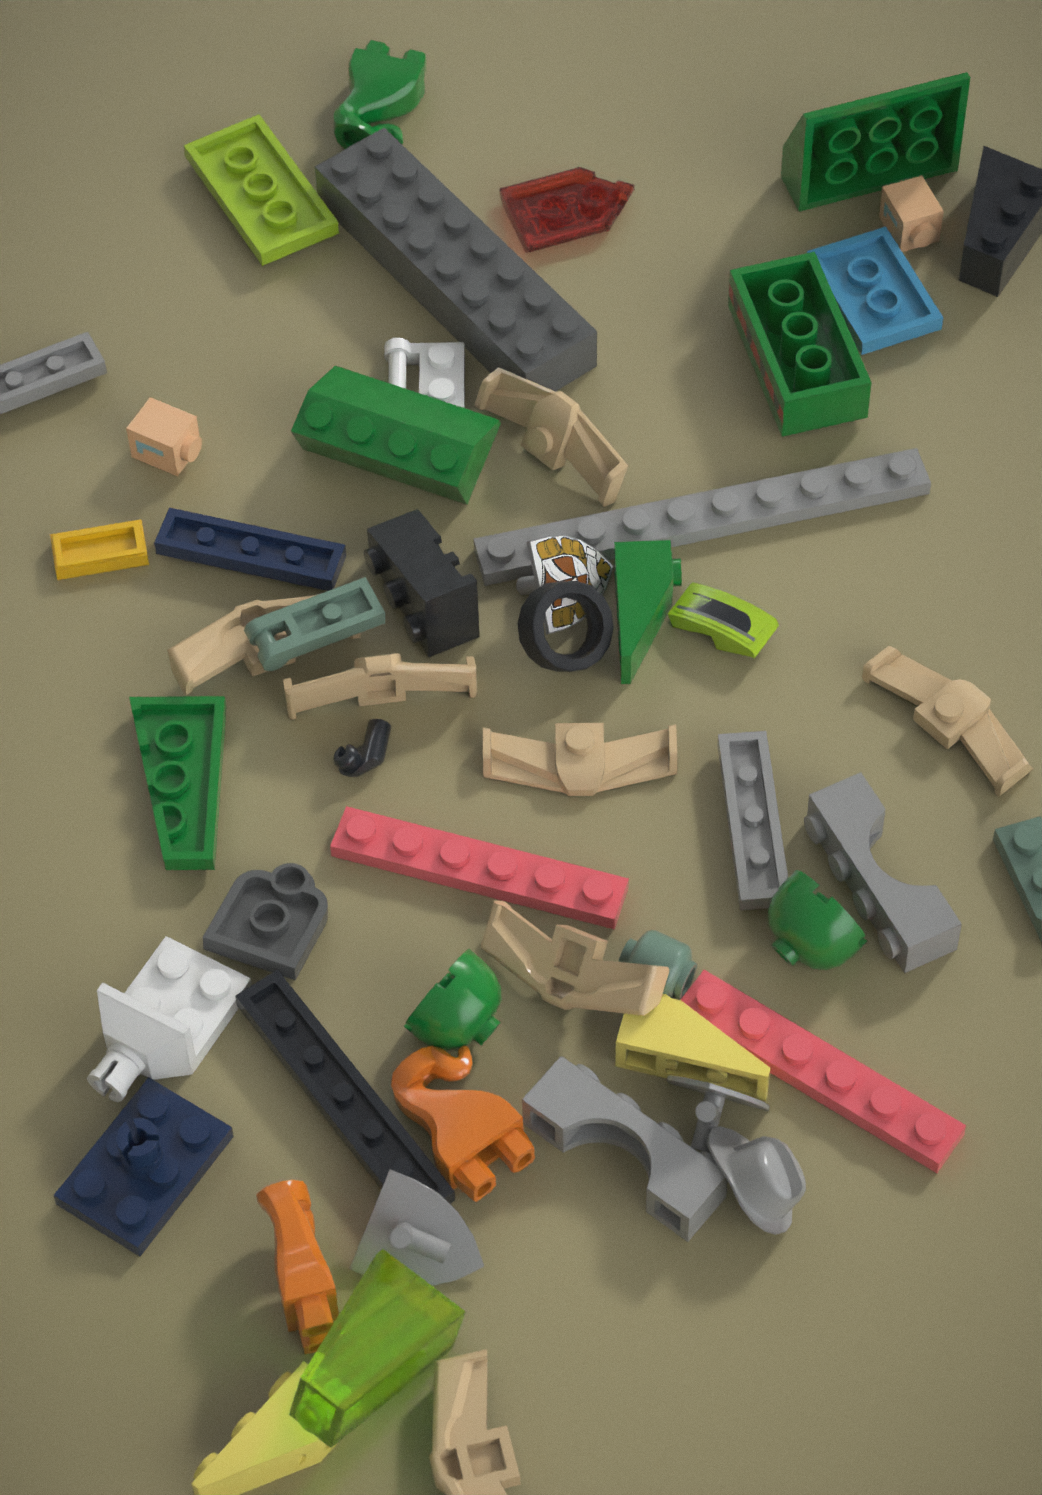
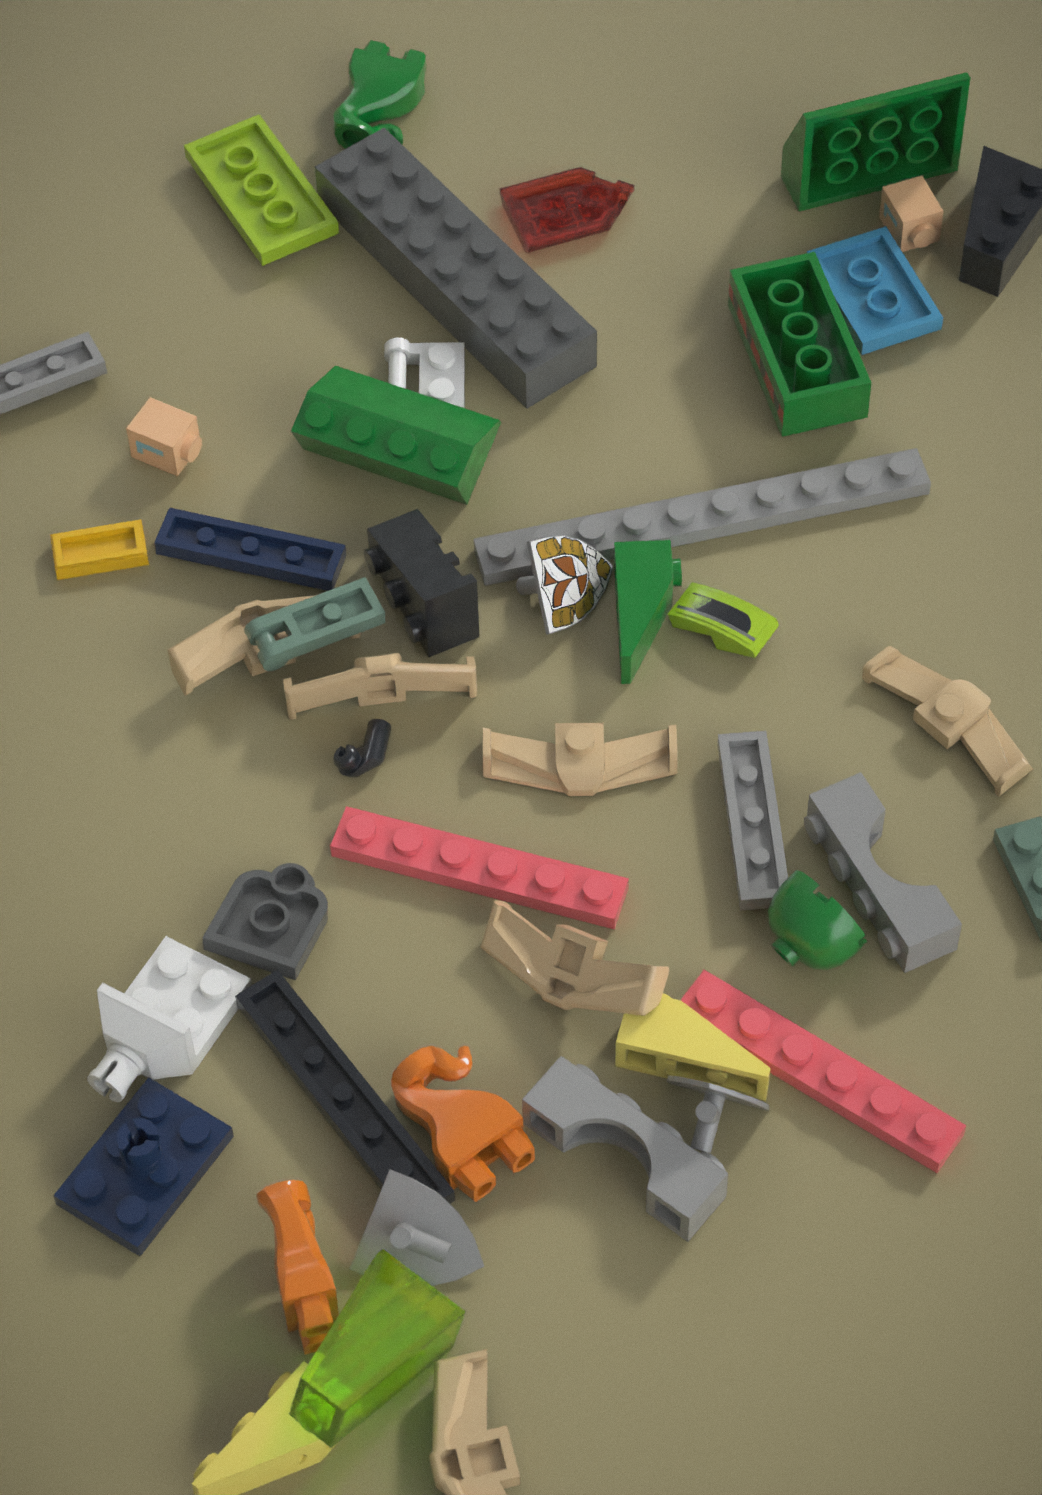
(183, 771): green wing -> none
(458, 1006): green cylinder -> none
(555, 430): tan plate -> none
(598, 623): black tyre -> none
(663, 950): sand green head -> none
(761, 1176): light grey piece -> none

